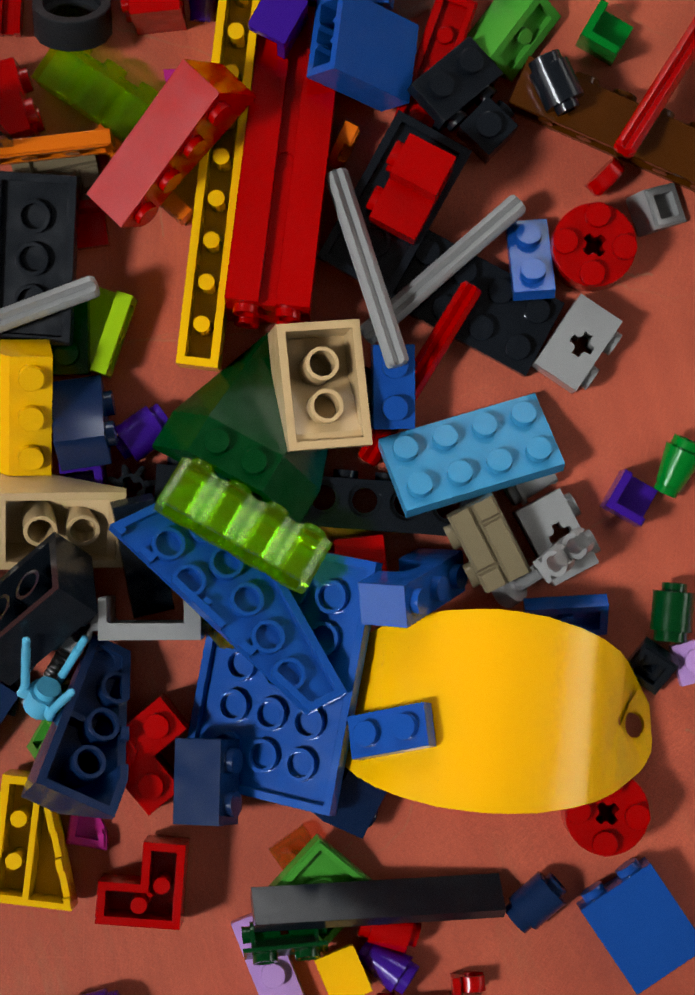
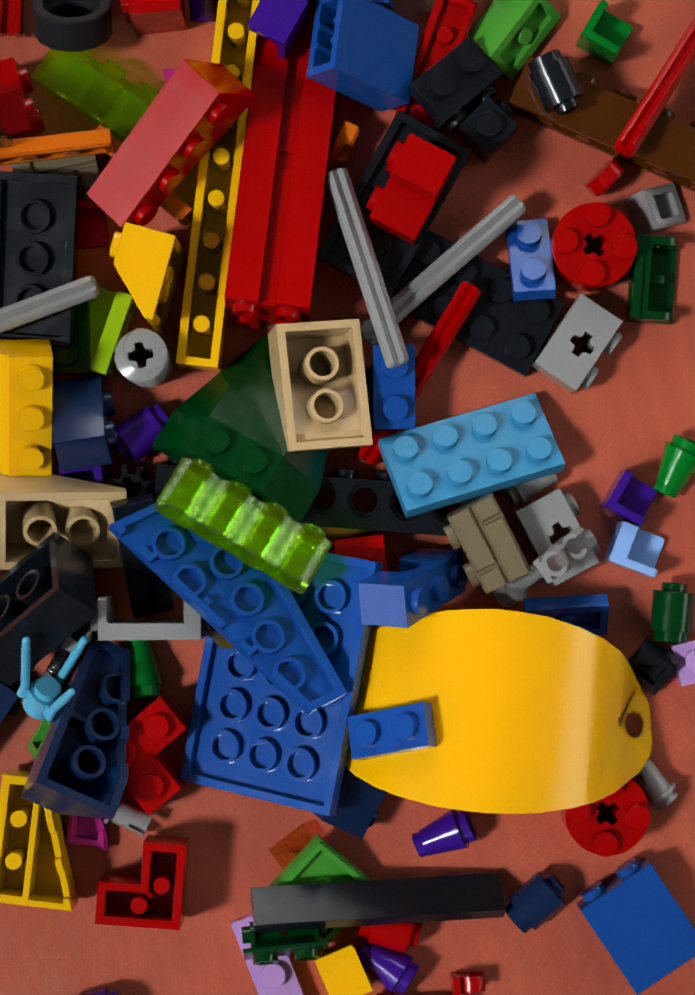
(131, 349): none -> light grey piece
(131, 817): none -> light grey pin
(145, 673): none -> green cone
(149, 268): none -> yellow slope
(207, 781): dark blue brick -> none
(445, 834): none -> dark purple cone
(634, 549): none -> light blue panel
(652, 280): none -> dark green hinge
(655, 786): none -> light grey pin

